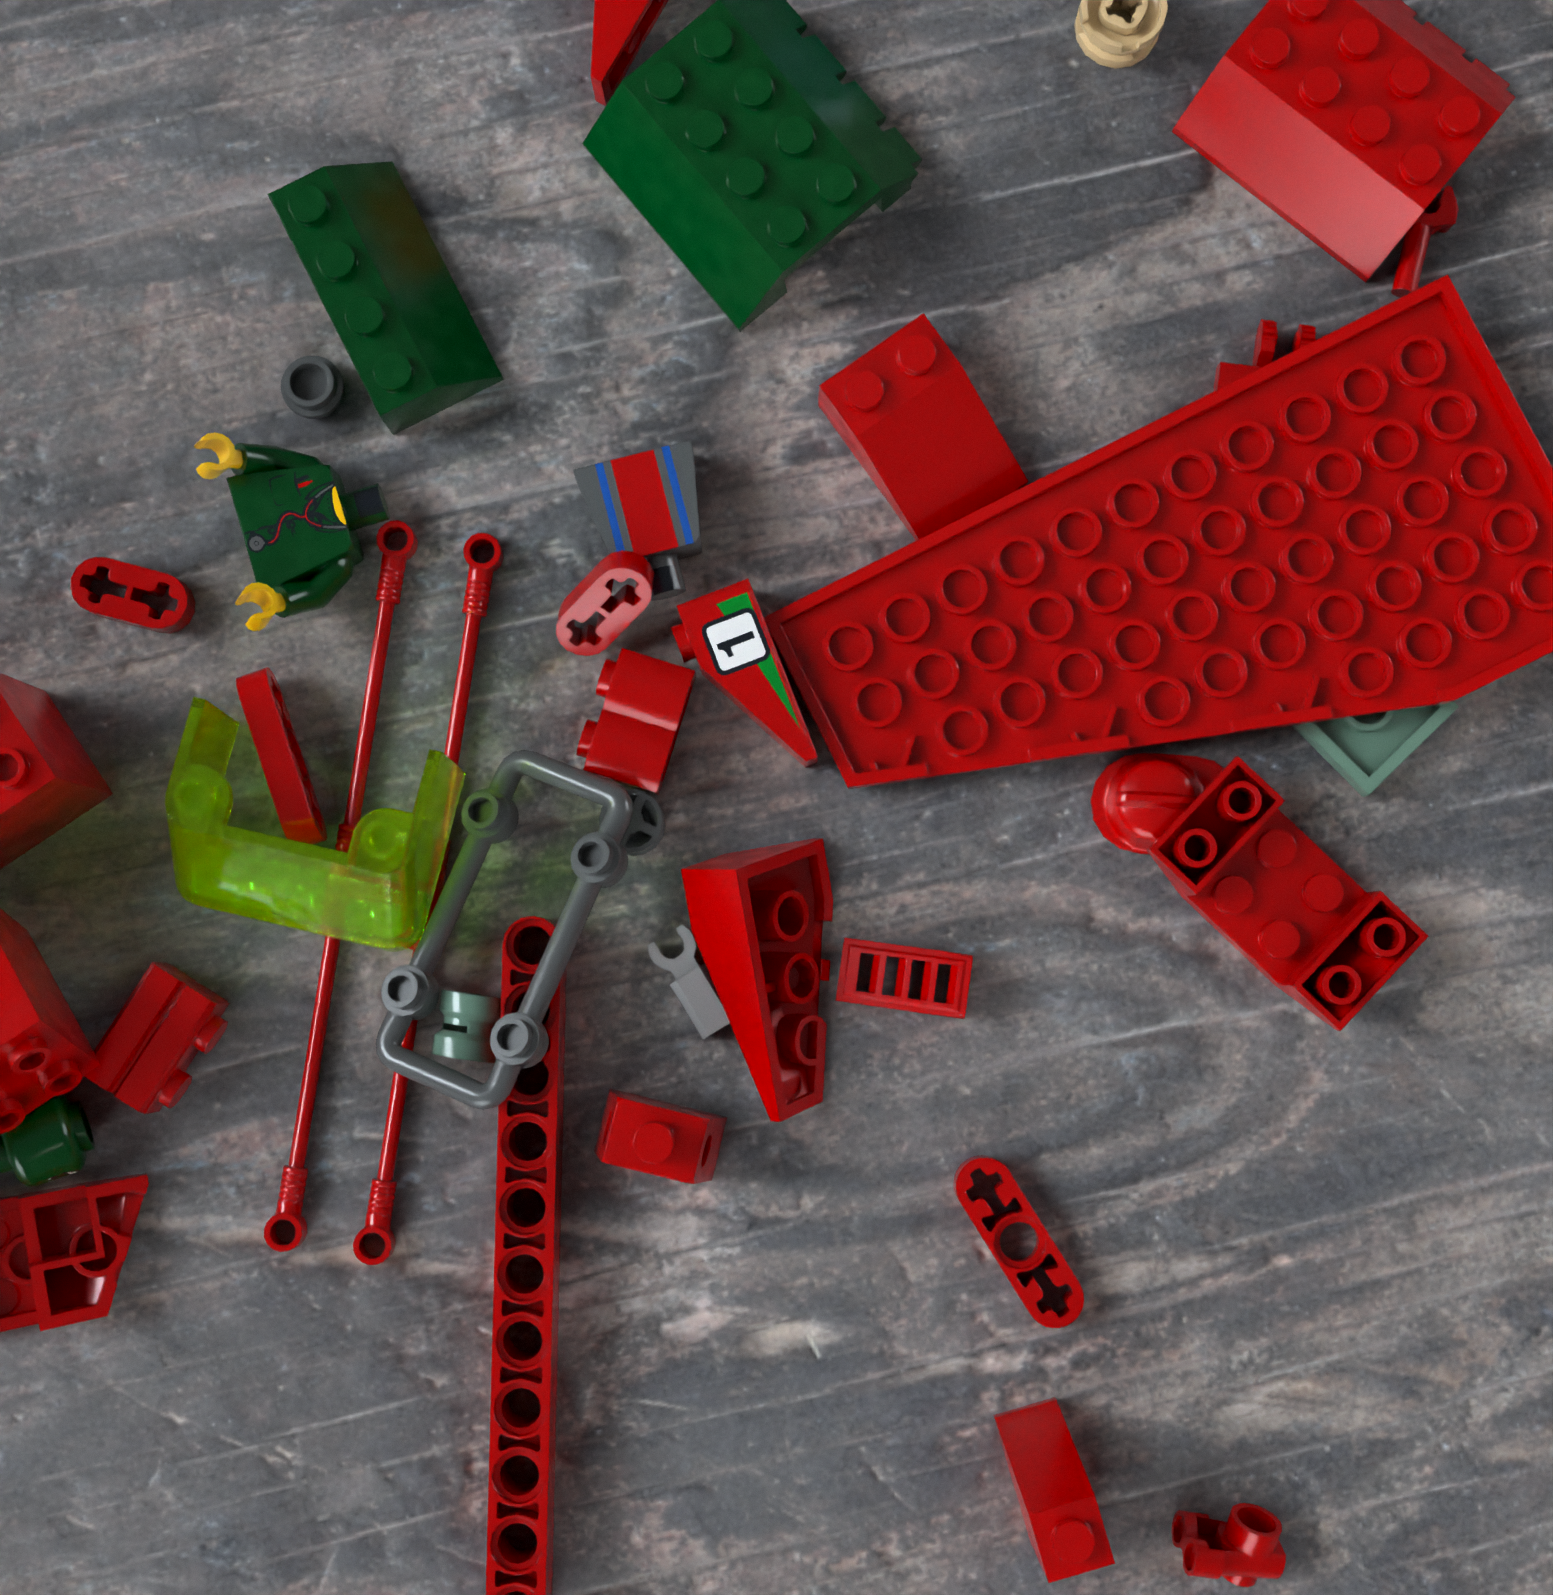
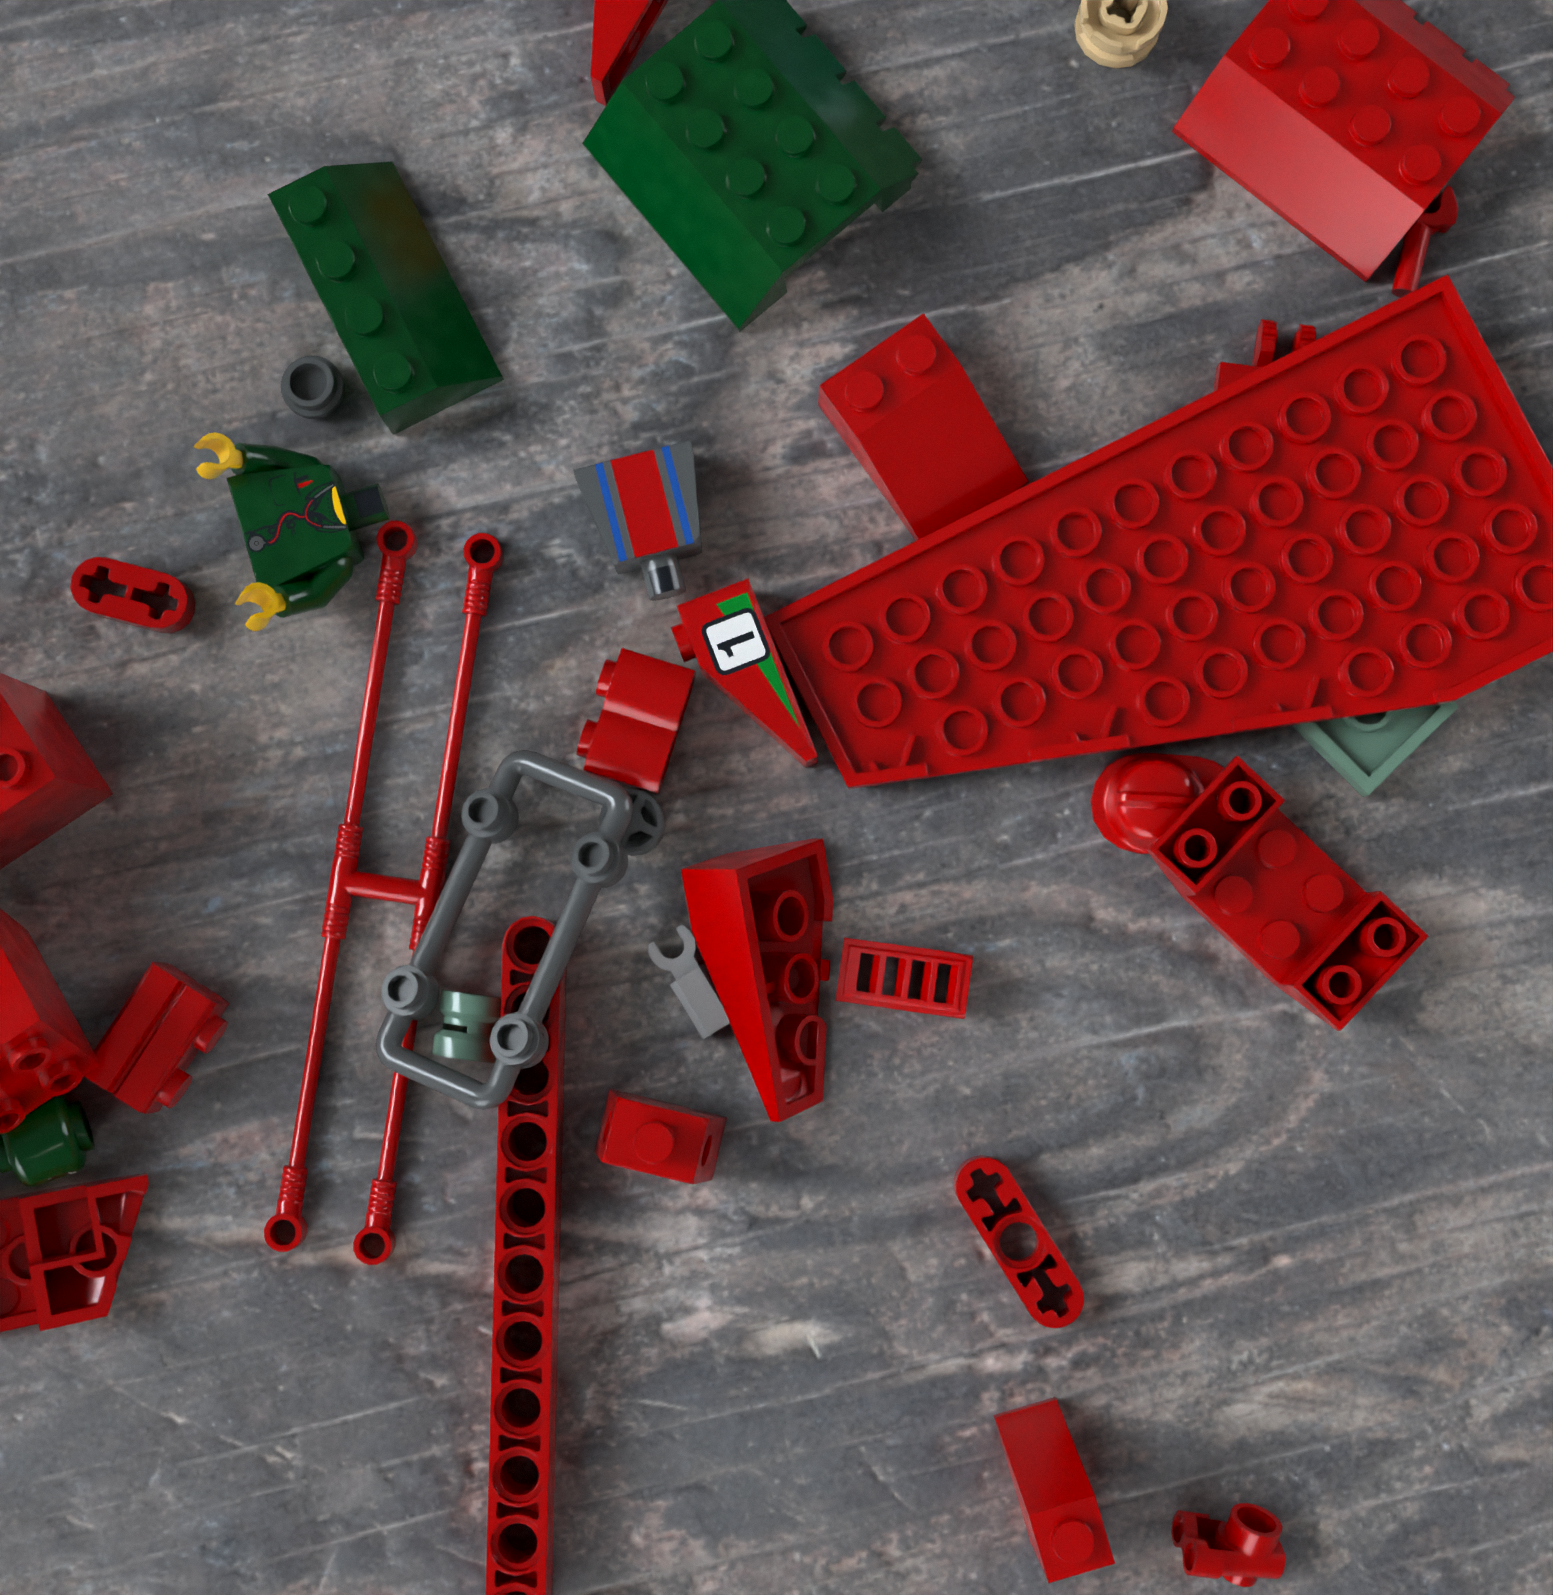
(281, 757): red beam -> none
(363, 897): clear neon green windscreen -> none
(595, 595): red beam -> none

